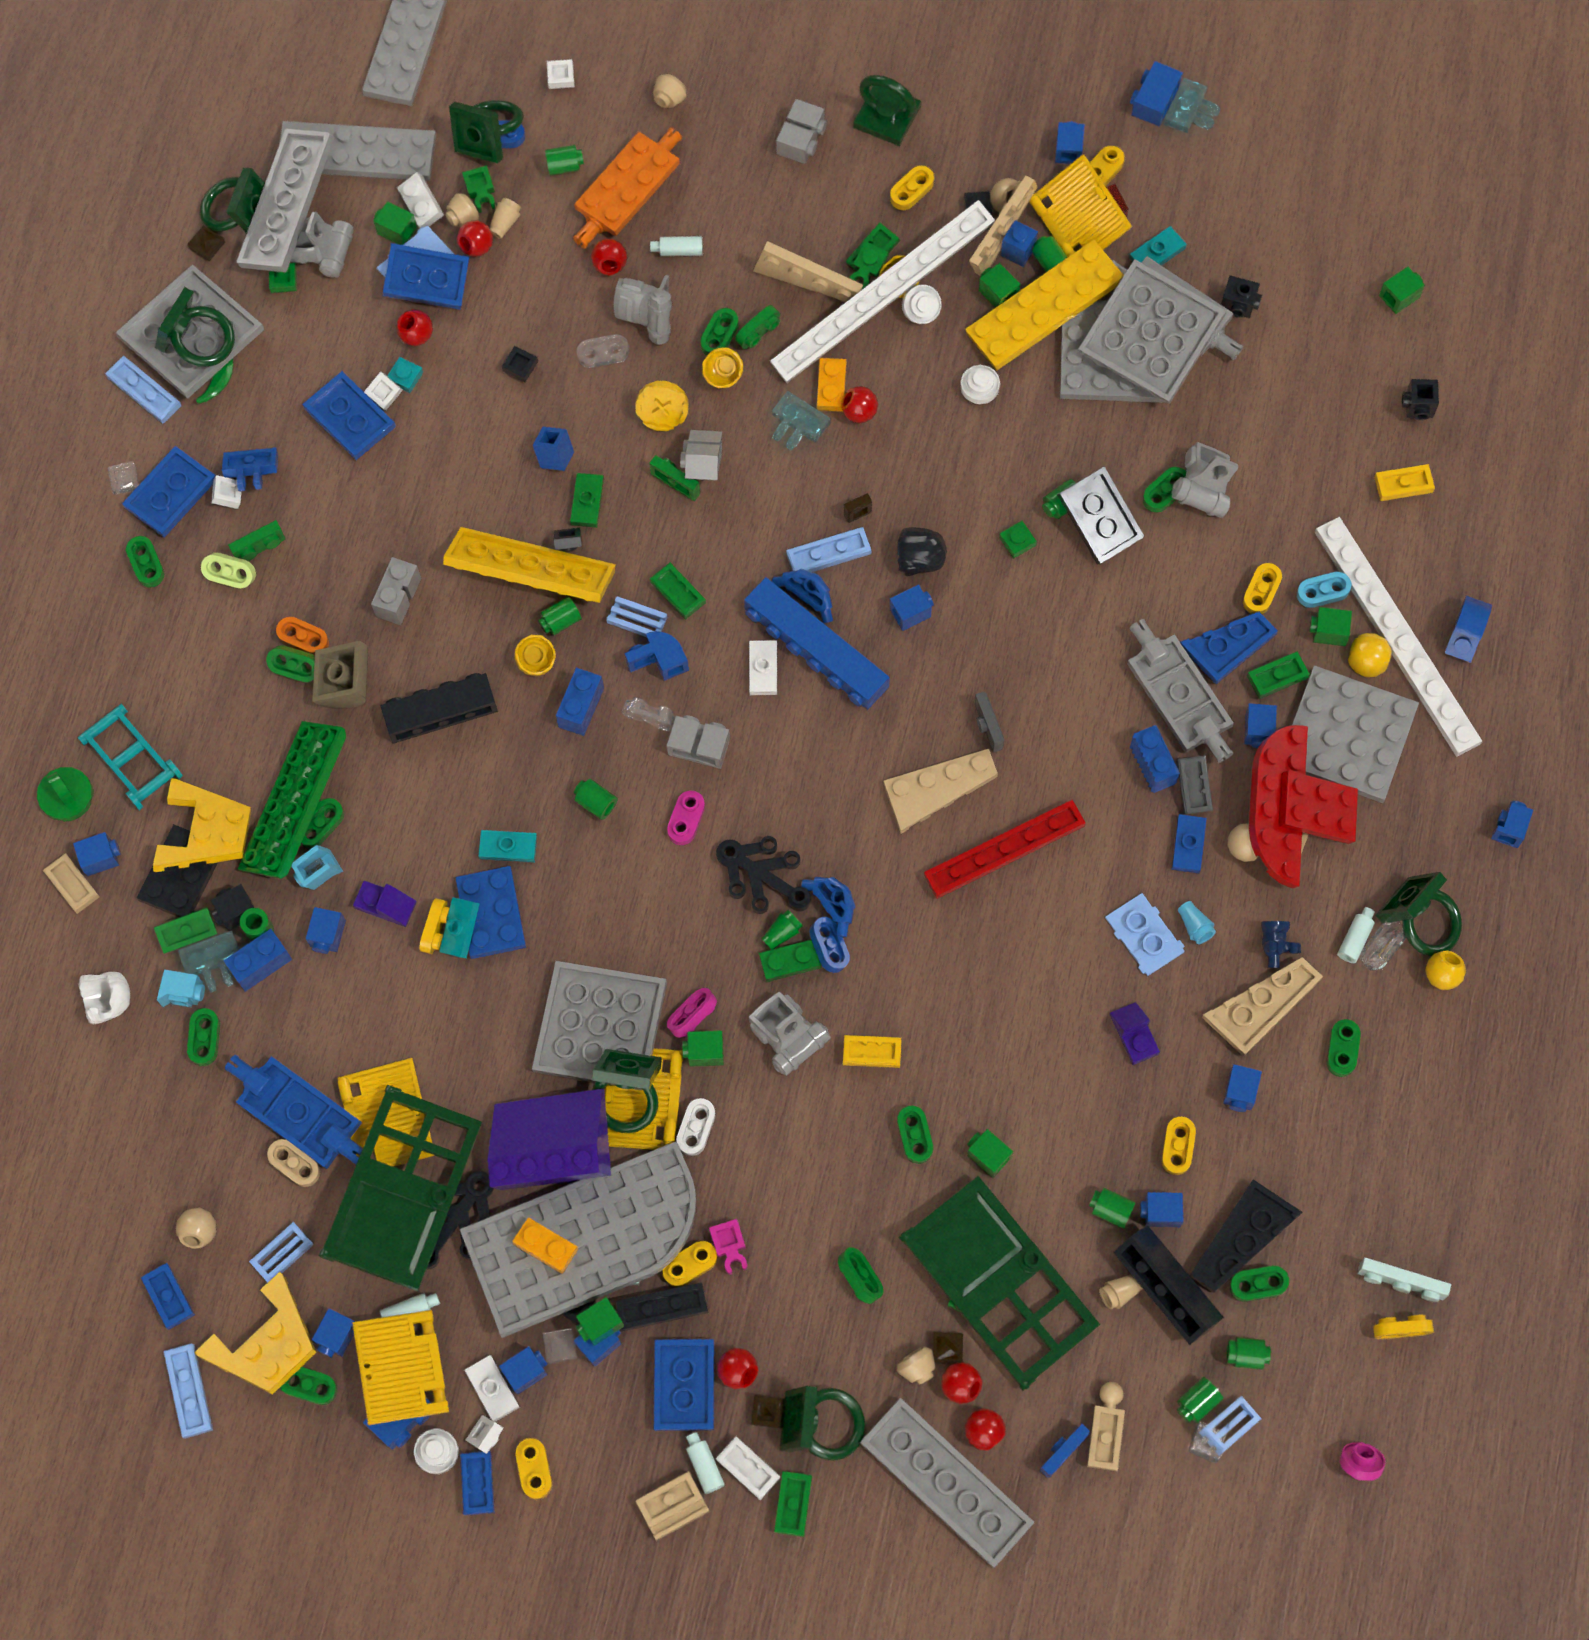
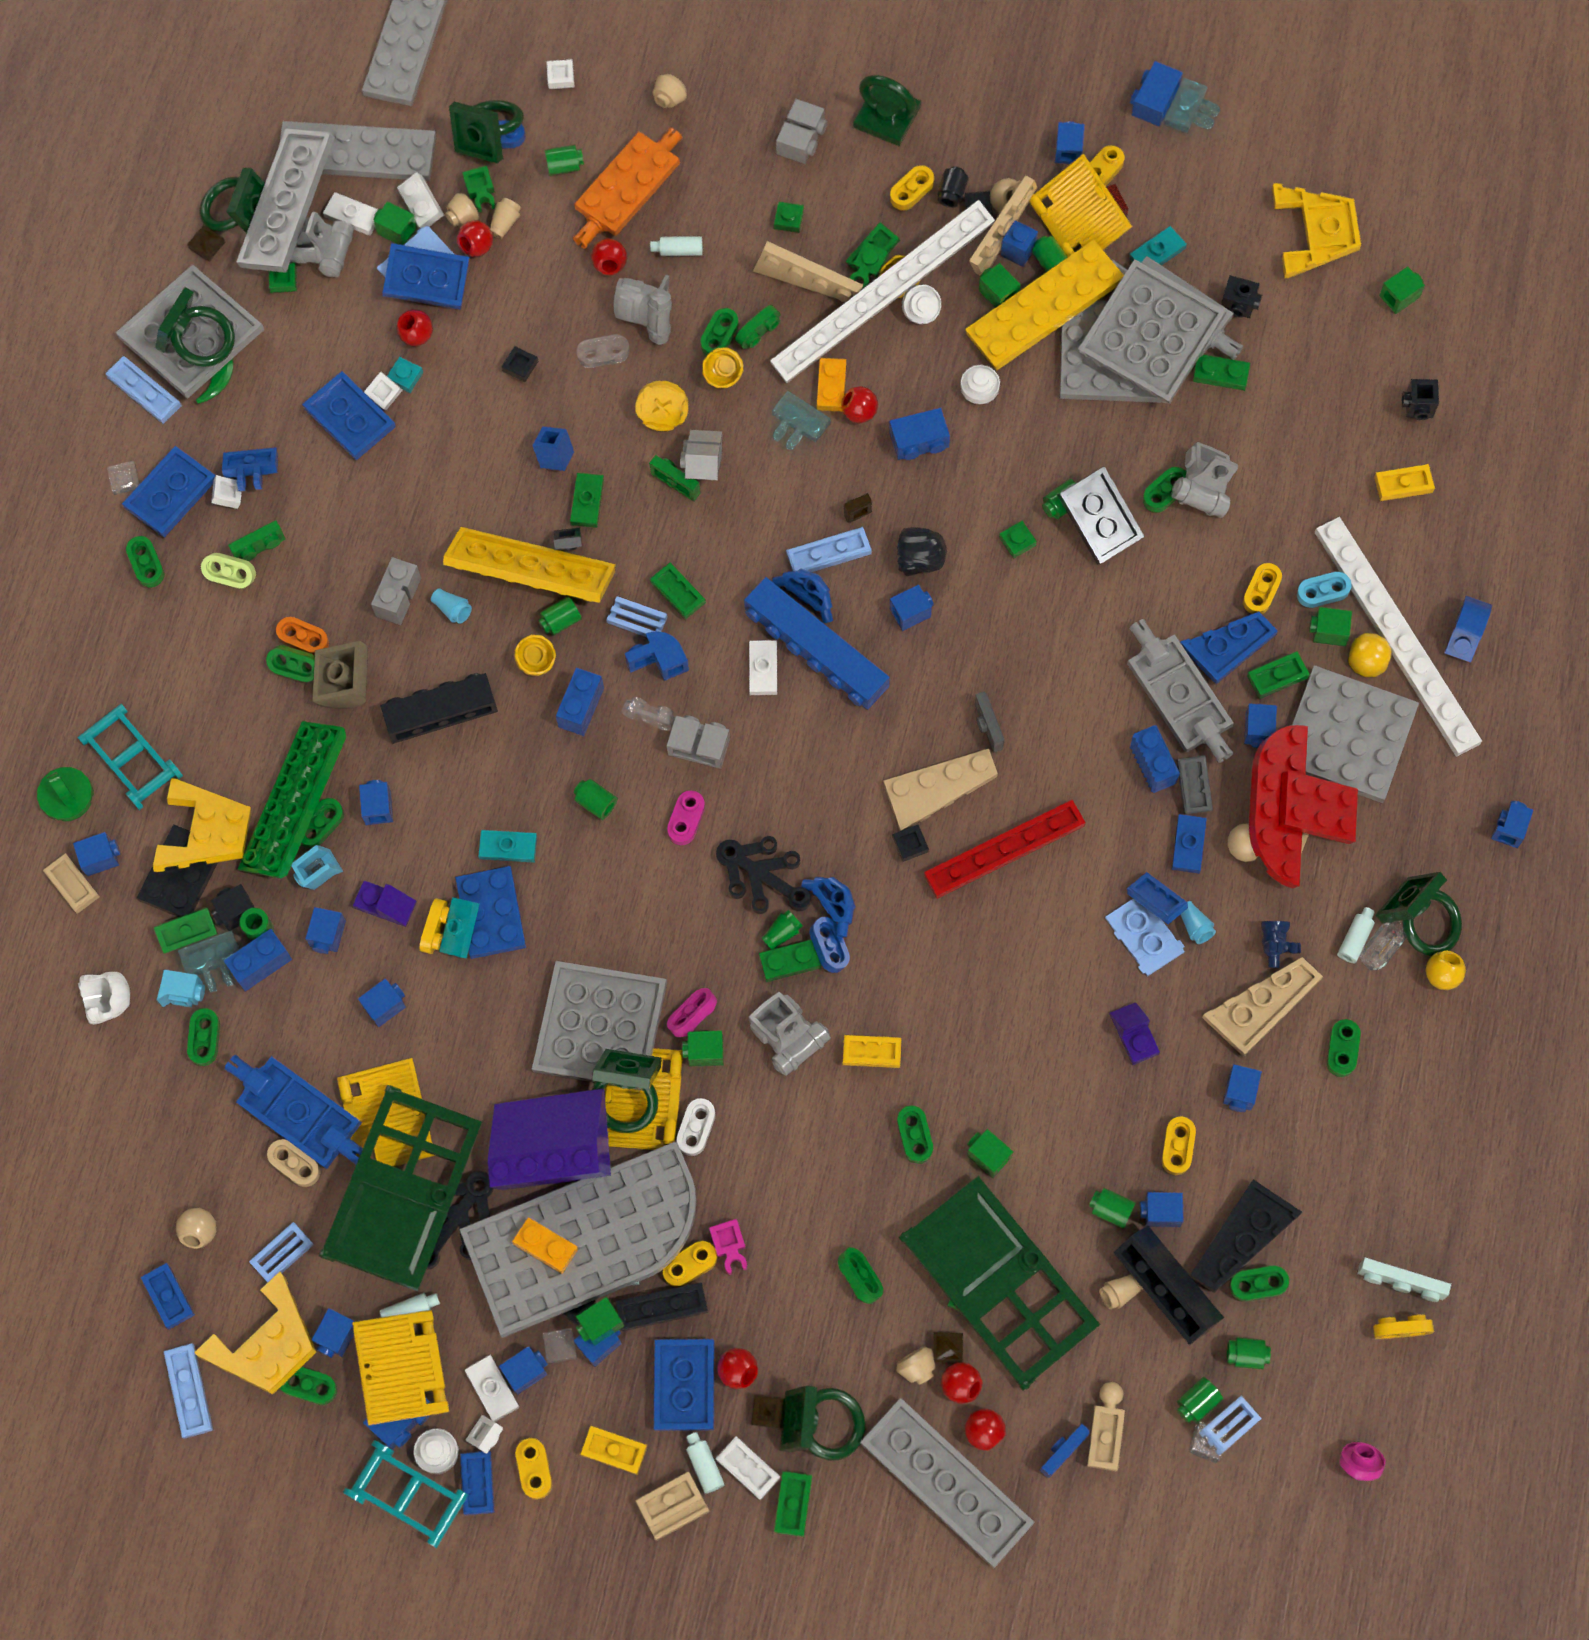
(351, 211): none -> white plate
(376, 802): none -> blue brick
(383, 1002): none -> blue brick
(383, 1452): none -> teal piece
(454, 607): none -> medium azure cone
(614, 1450): none -> yellow plate
(789, 217): none -> green plate
(910, 843): none -> black plate
(919, 434): none -> blue brick
(952, 187): none -> black brick
(1157, 898): none -> blue plate
(1221, 372): none -> green plate
(1328, 224): none -> yellow wing

